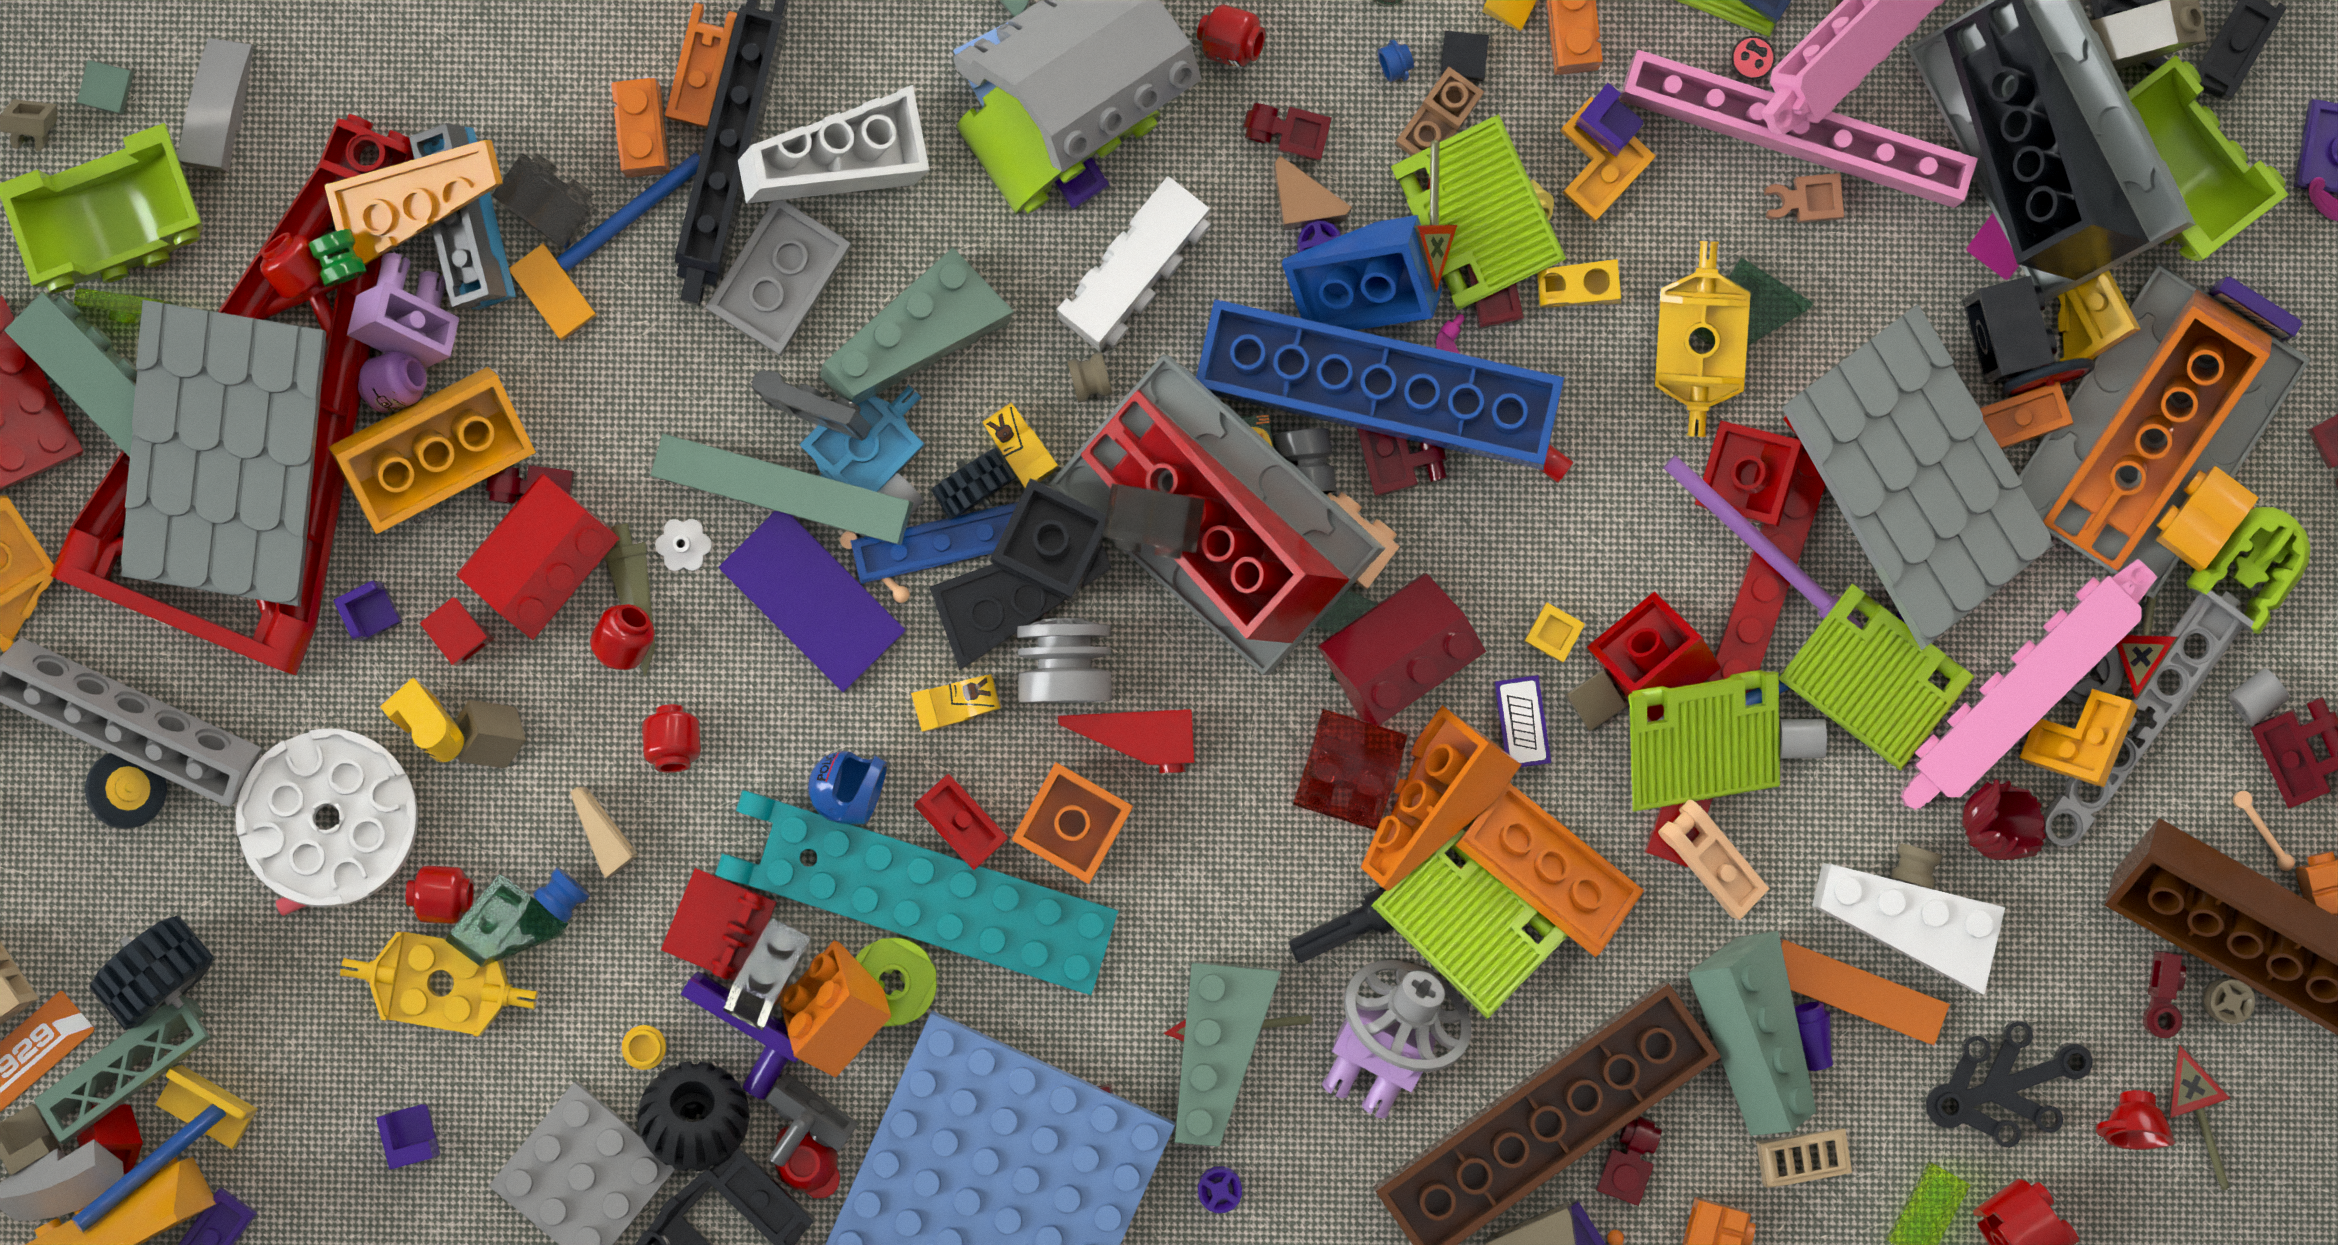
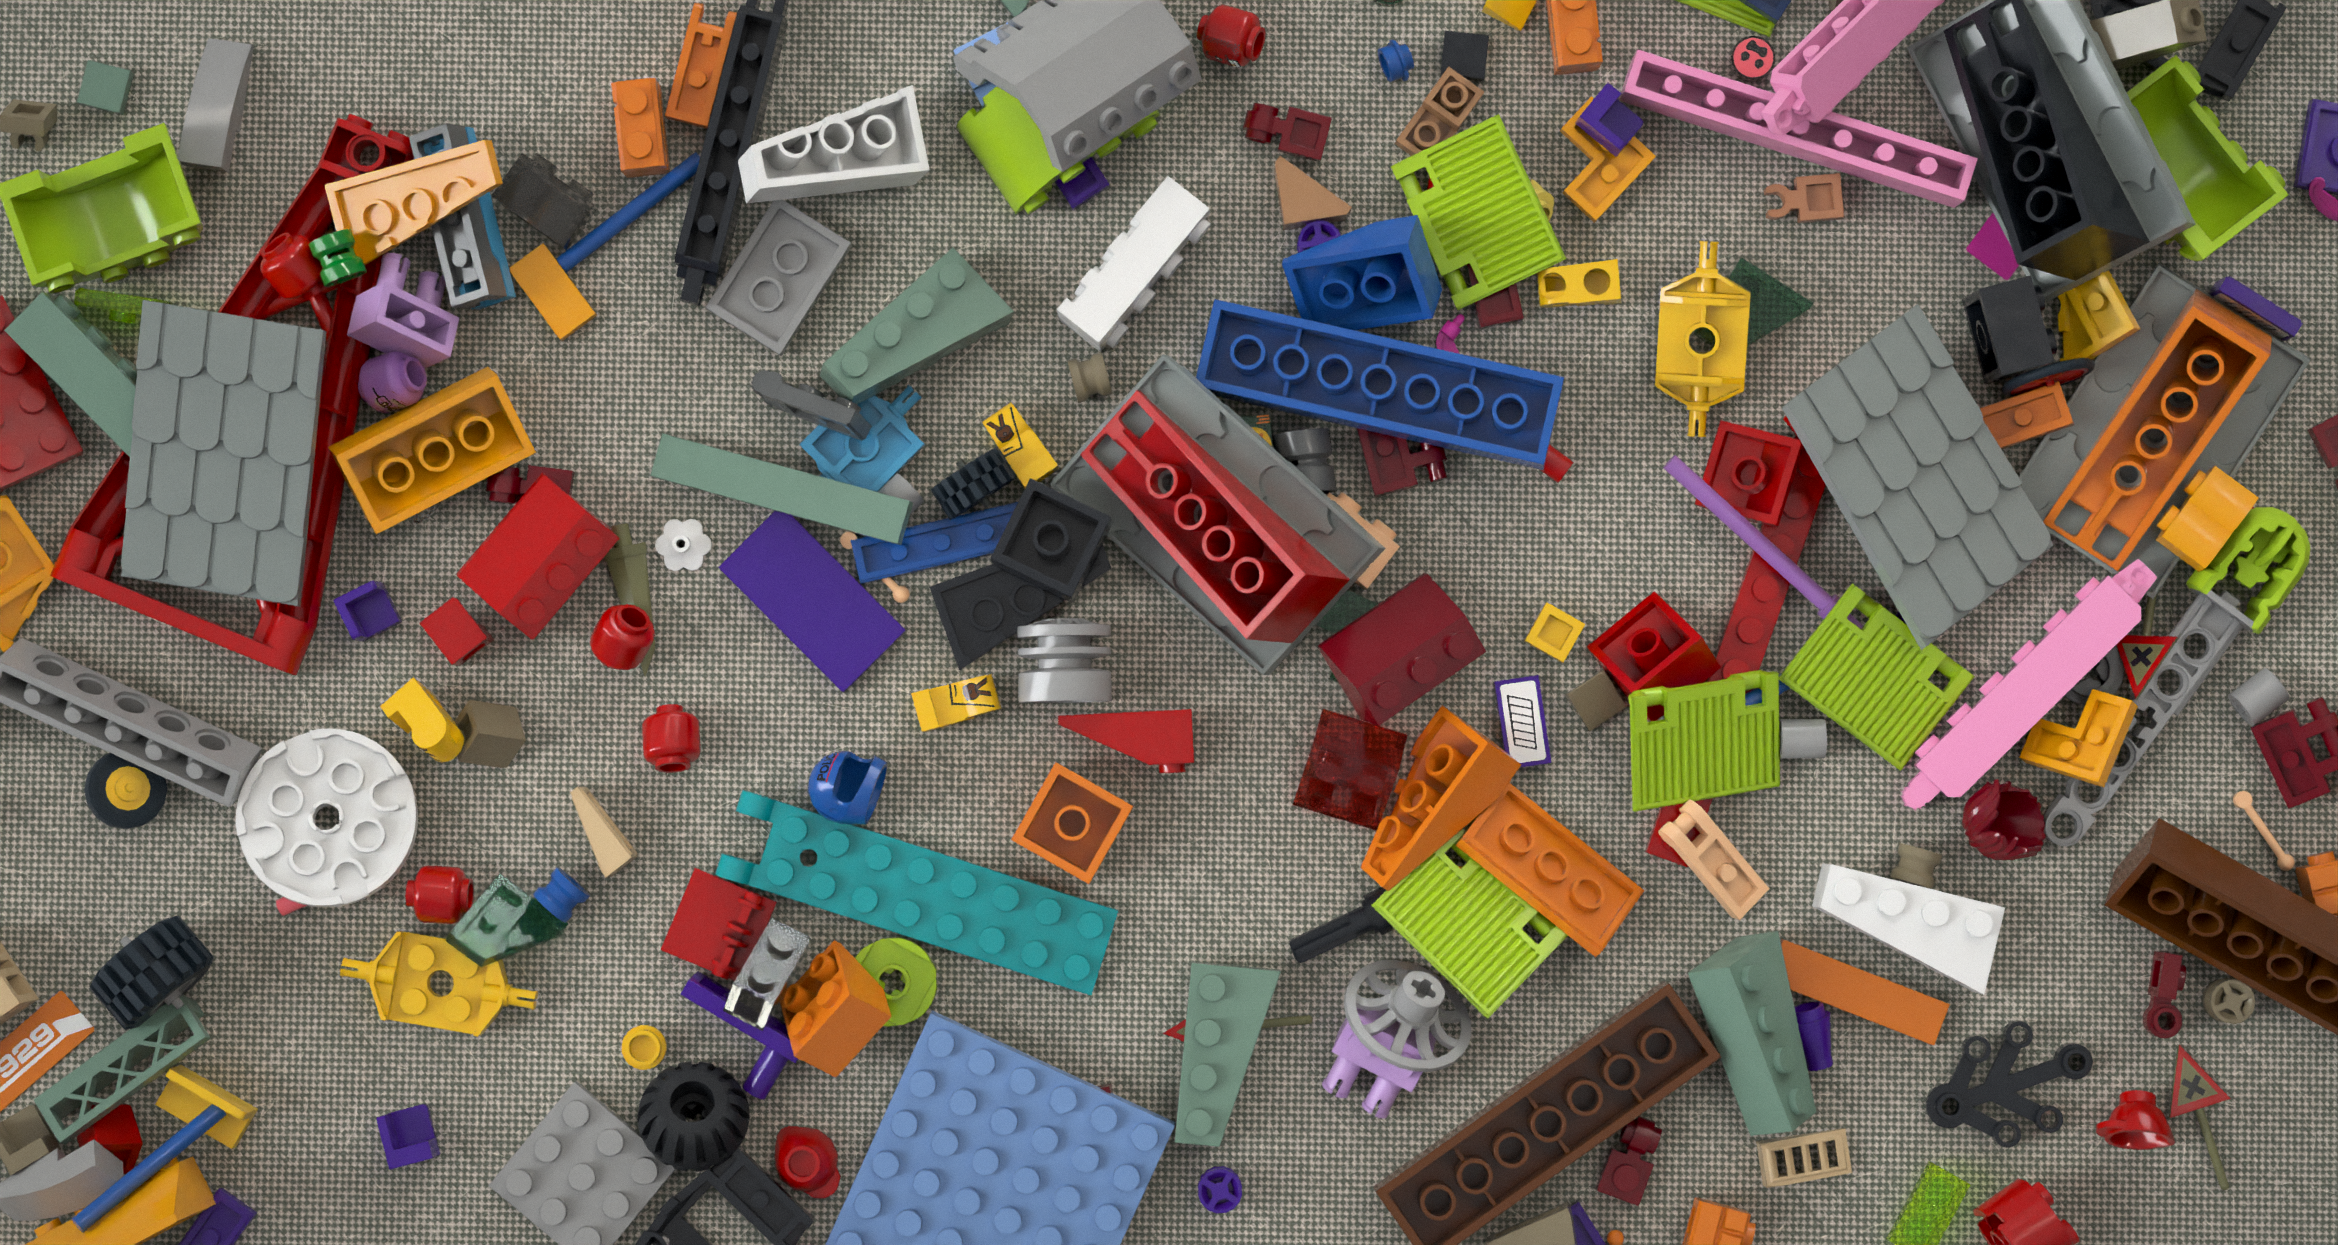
(809, 1113): dark grey plate -> none
(960, 821): red plate -> none
(1154, 519): clear smoke brick -> none
(1435, 239): olive piece -> none

